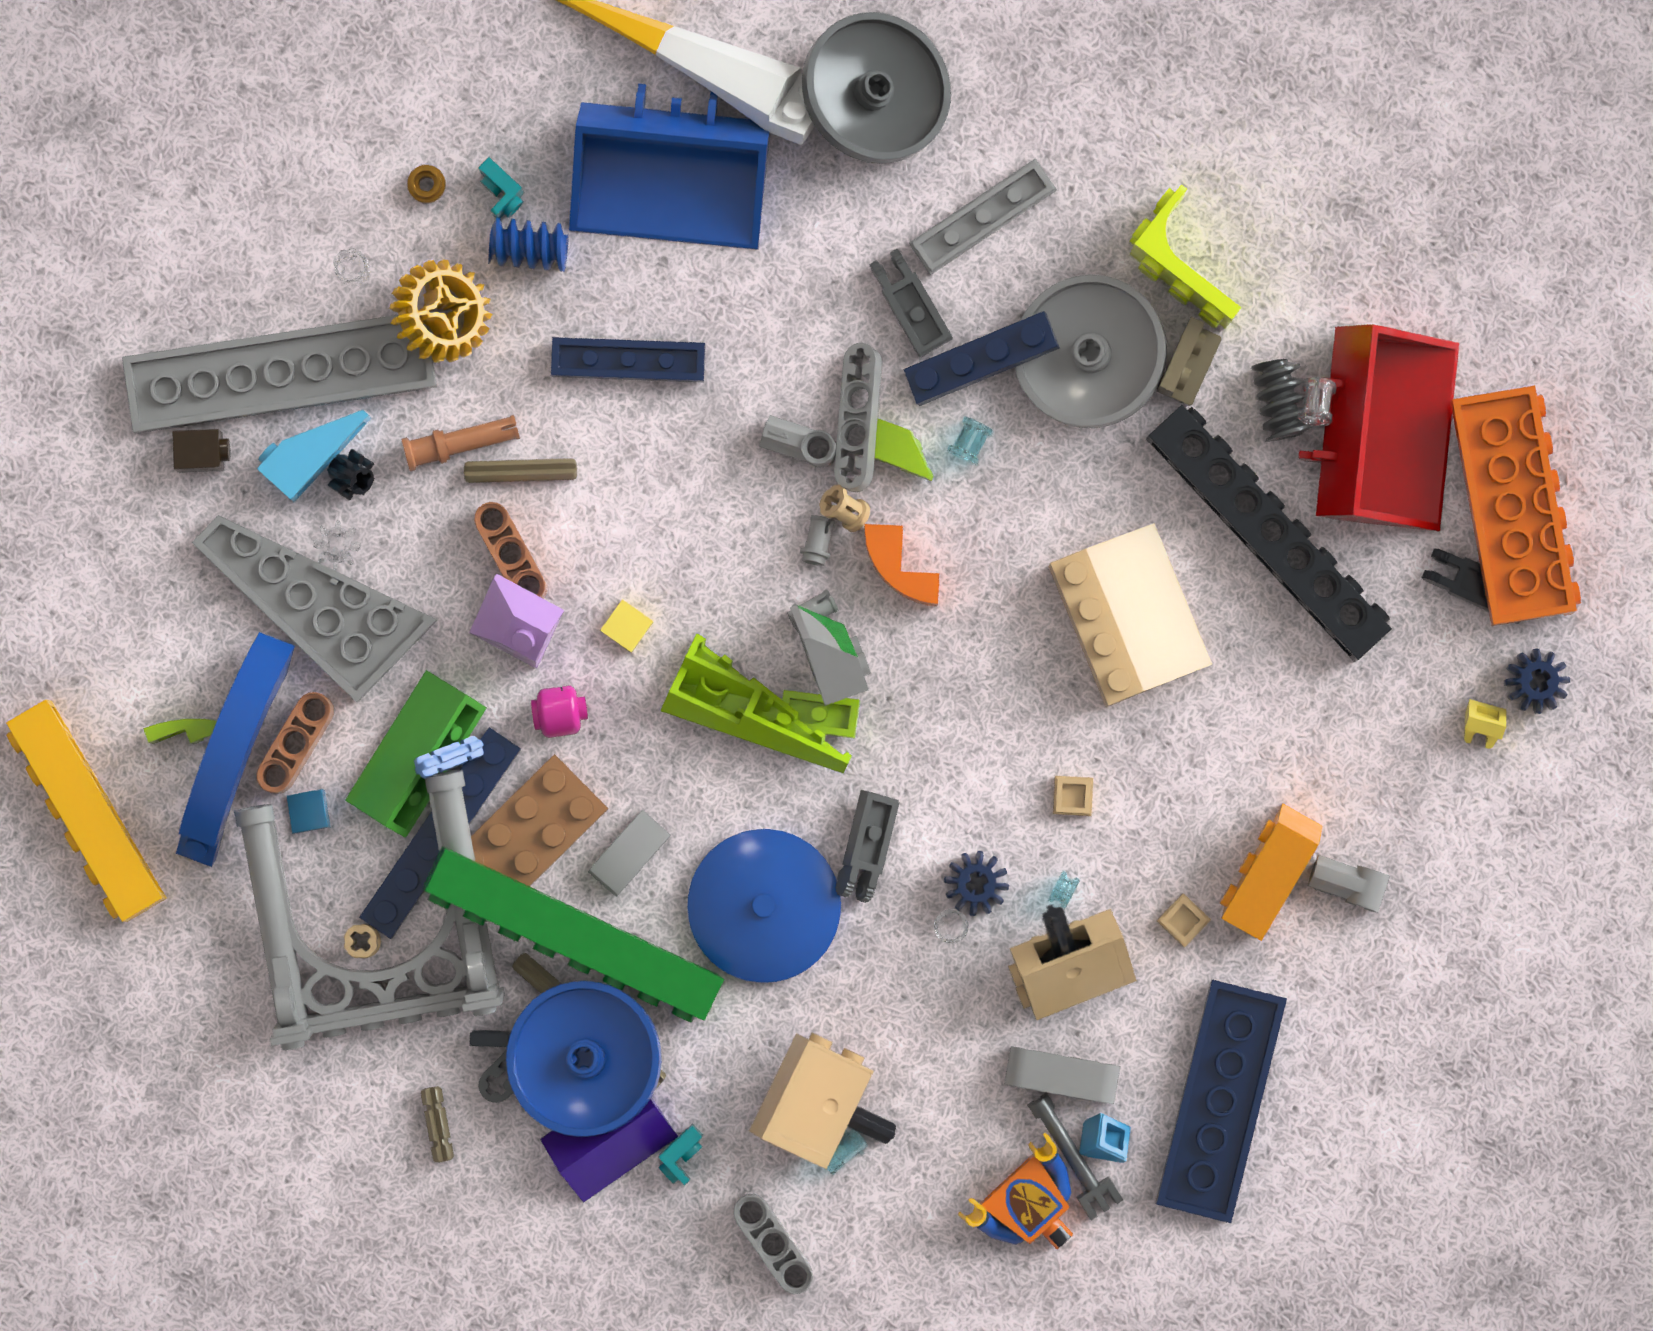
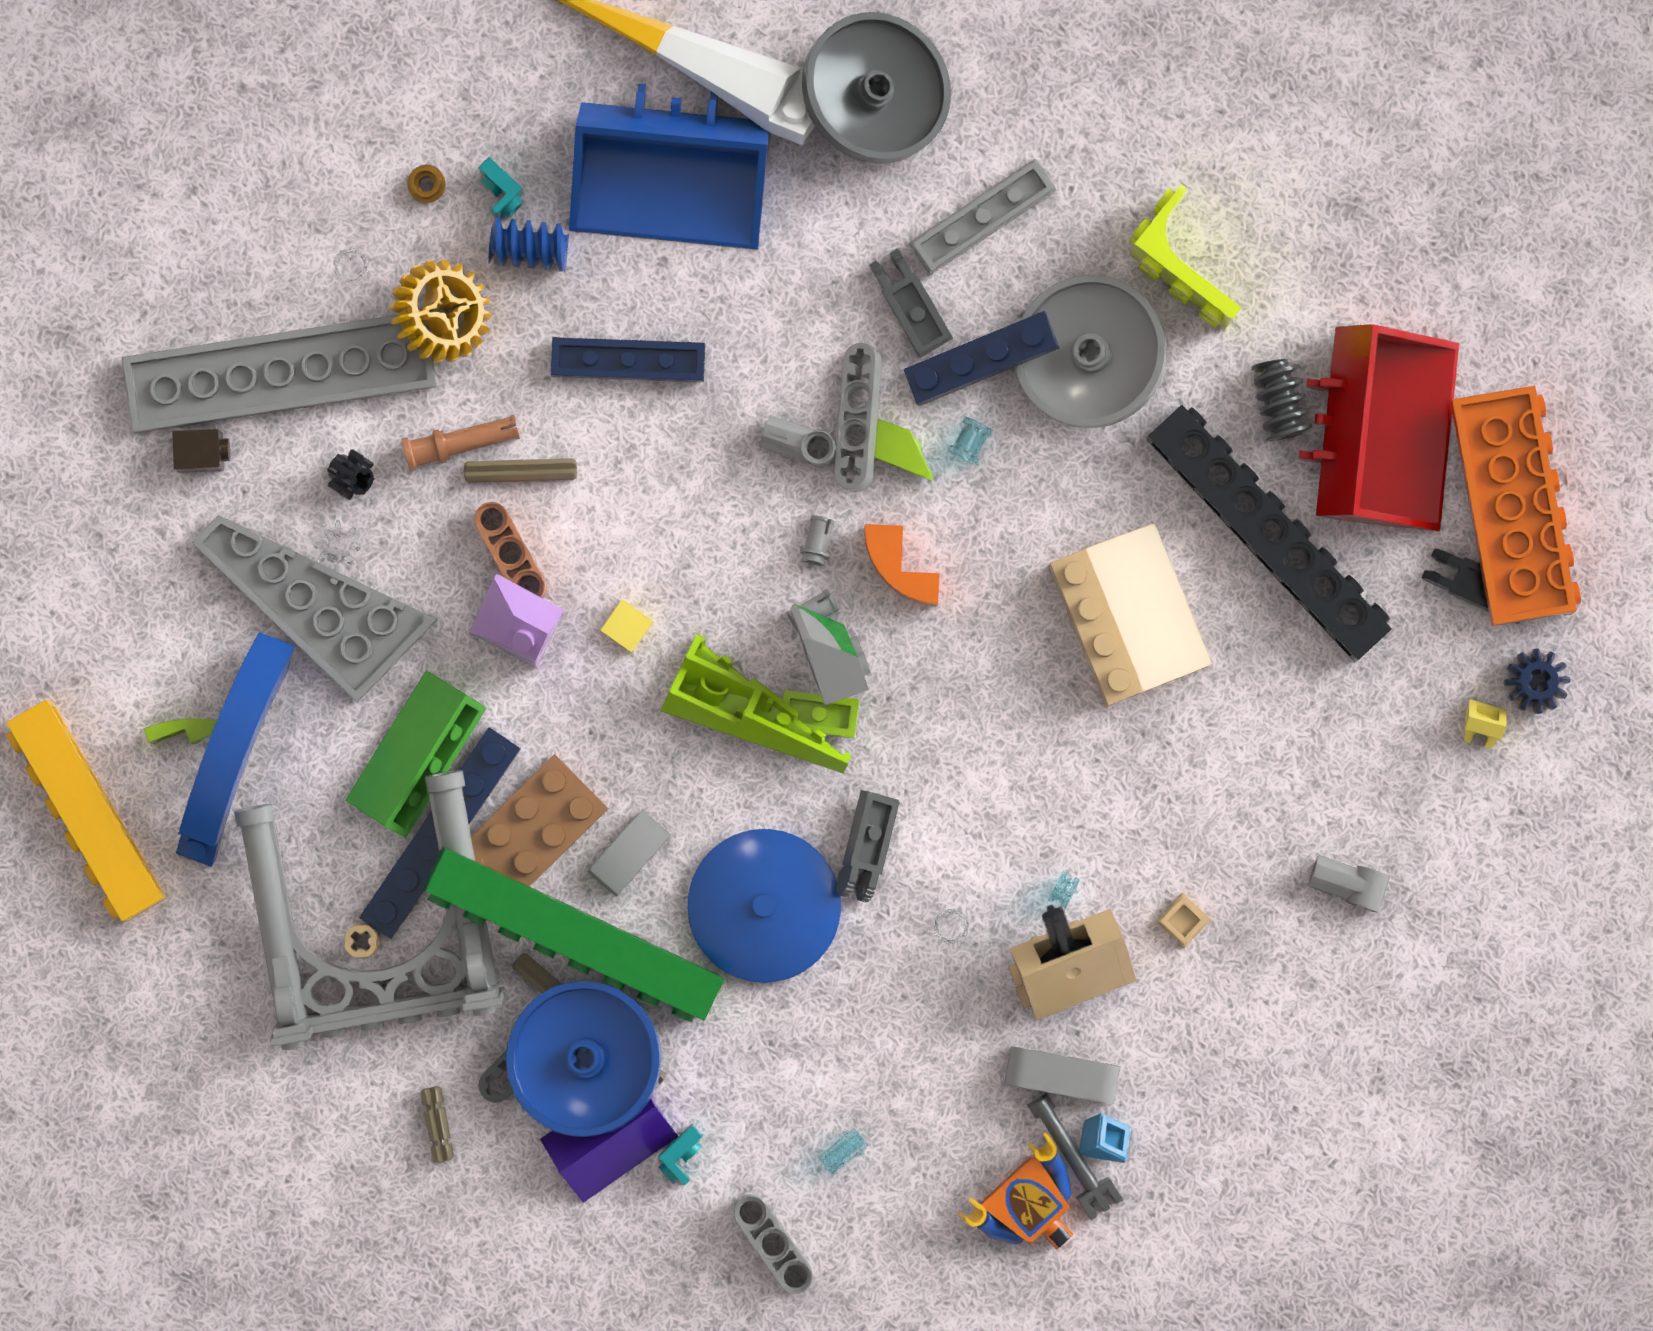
(278, 751): nougat beam -> none
(303, 457): medium azure slope -> none
(308, 811): dark azure slope -> none
(448, 757): axle -> none
(489, 1038): black tile -> none
(558, 711): dark pink head -> none
(817, 1100): tan piece -> none
(844, 508): tan bush -> none
(964, 877): dark blue gear -> none
(1073, 795): tan tile -> none
(1189, 362): dark tan bracket -> none
(1221, 1101): dark blue plate -> none
(1271, 871): light orange wedge -> none
(1317, 401): clear bush -> none

